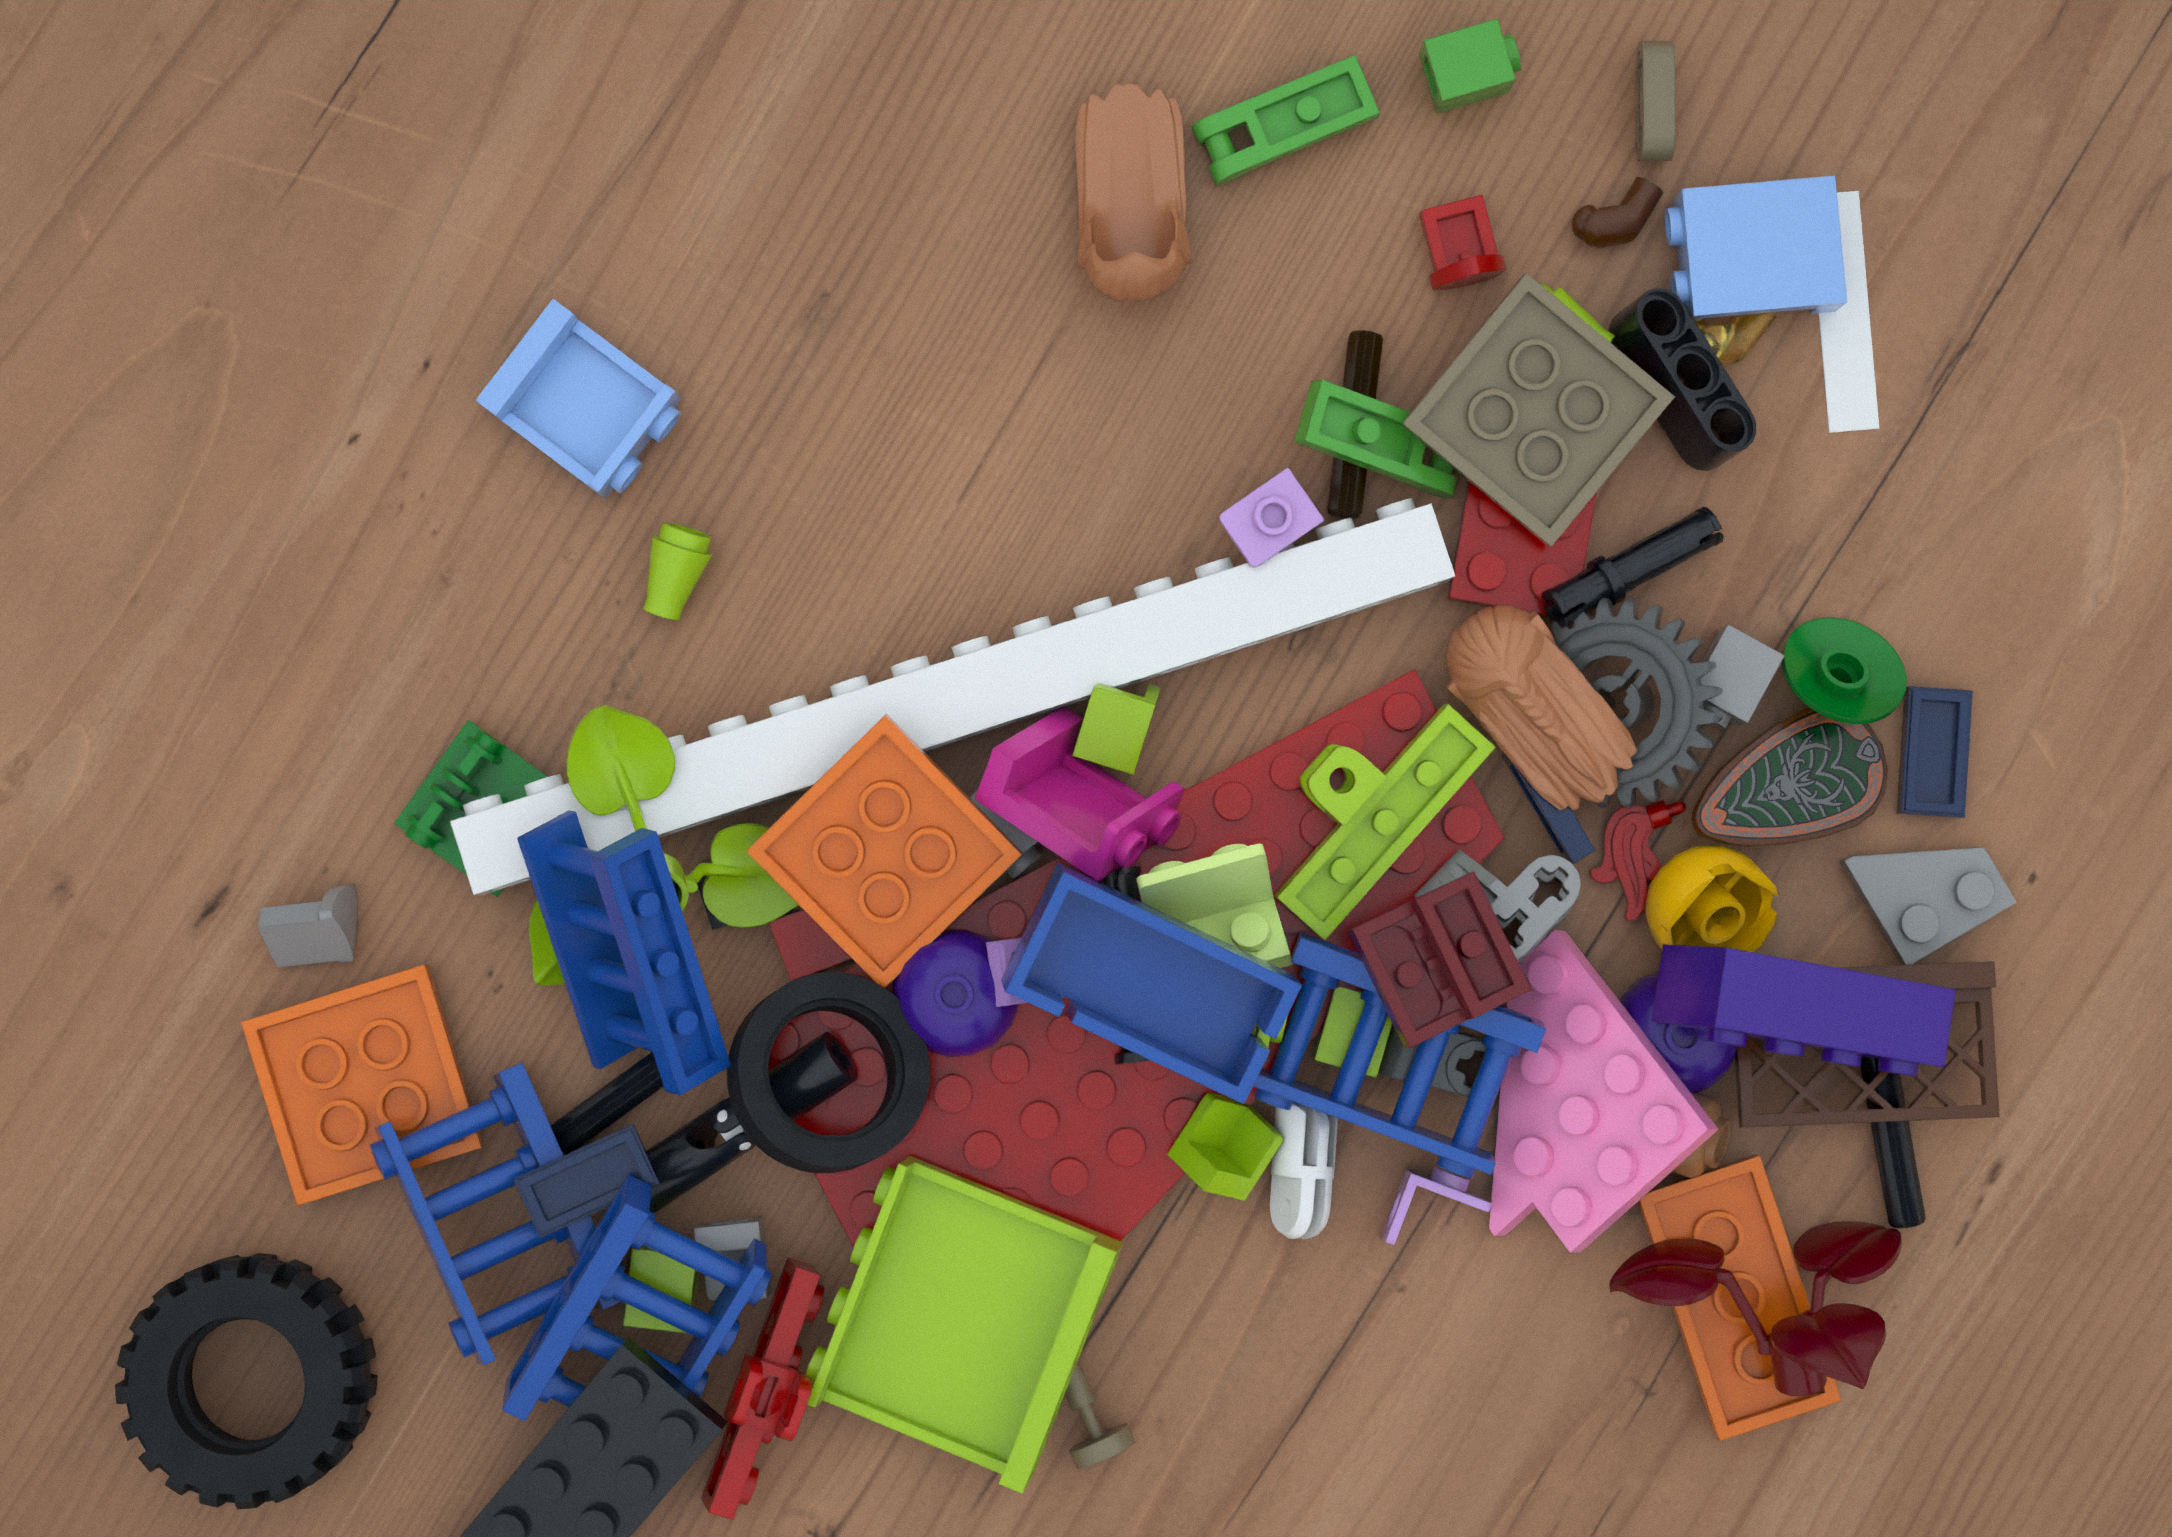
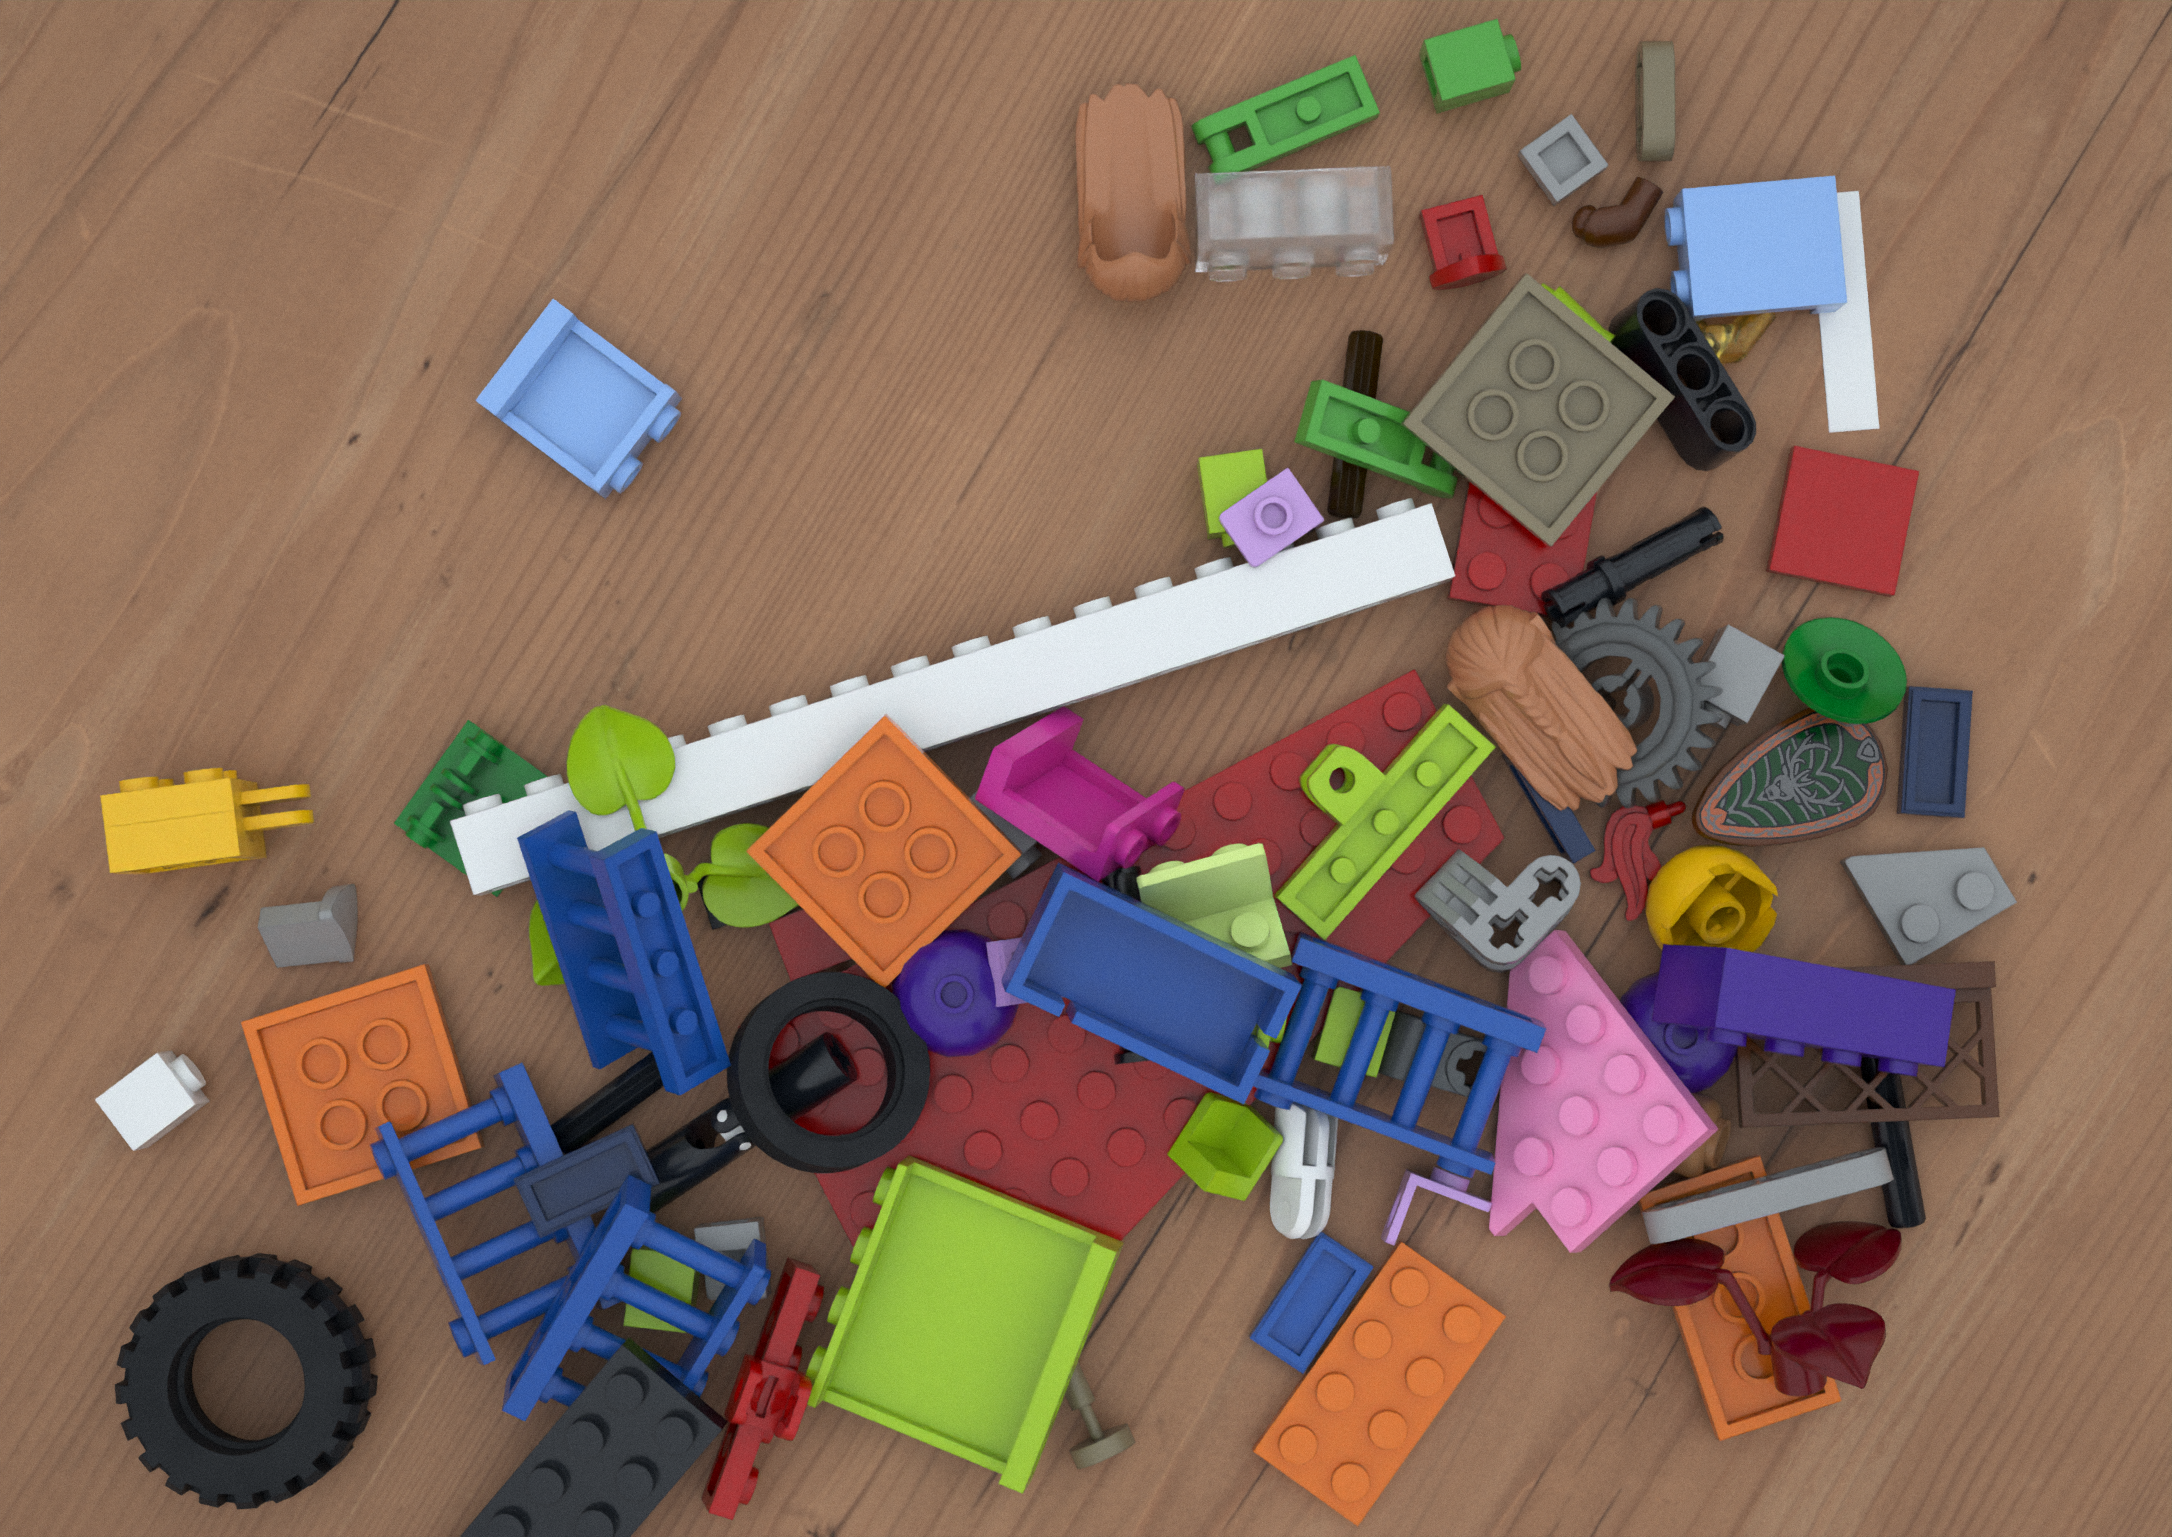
(154, 1098): none -> white brick
(193, 824): none -> yellow brick
(675, 567): lime cone -> none
(1115, 727): lime panel -> none
(1224, 482): none -> lime brick
(1292, 222): none -> clear brick
(1311, 1301): none -> blue tile
(1378, 1383): none -> orange plate
(1439, 960): dark red slope -> none
(1562, 160): none -> light grey plate
(1767, 1195): none -> light grey beam
(1842, 521): none -> red tile

